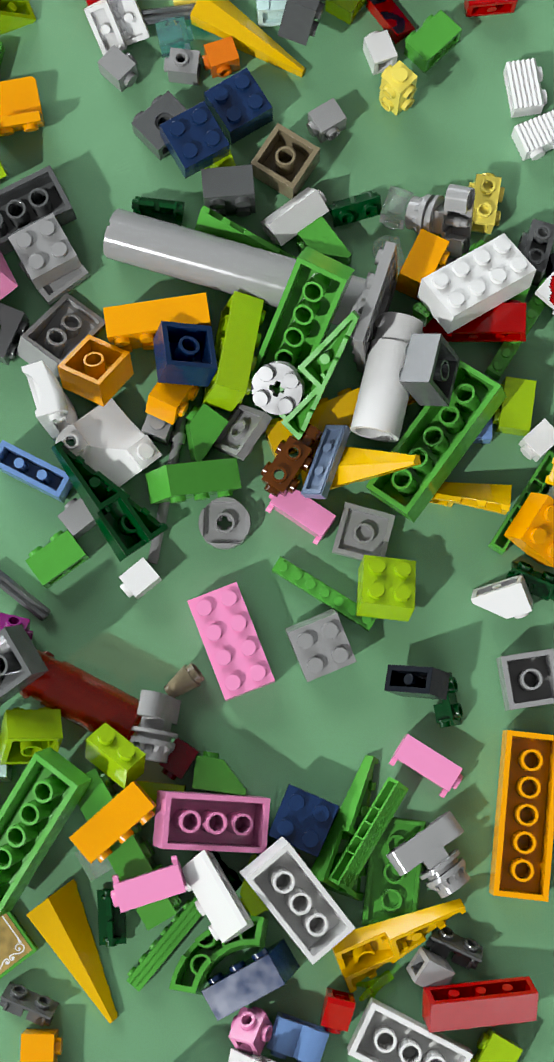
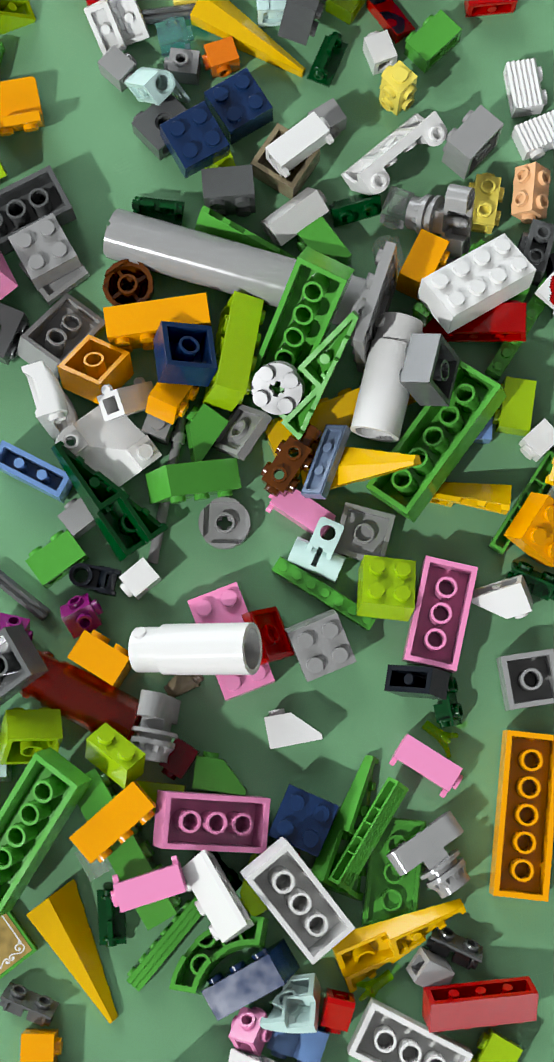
(81, 614): none -> magenta brick
(96, 578): none -> black piece
(101, 659): none -> light orange brick
(124, 400): none -> white brick
(128, 283): none -> reddish brown cylinder
(155, 86): none -> light aqua piece
(196, 649): none -> white piece
(273, 634): none -> red tile
(287, 729): none -> white slope
(296, 1006): none -> light aqua slope
(298, 143): none -> white brick
(318, 554): none -> light aqua piece
(327, 59): none -> dark green hinge
(369, 174): none -> white piece
(440, 614): none -> bright pink brick
(440, 735): none -> clear neon green bar
(471, 141): none -> light grey brick
(530, 192): none -> light nougat brick

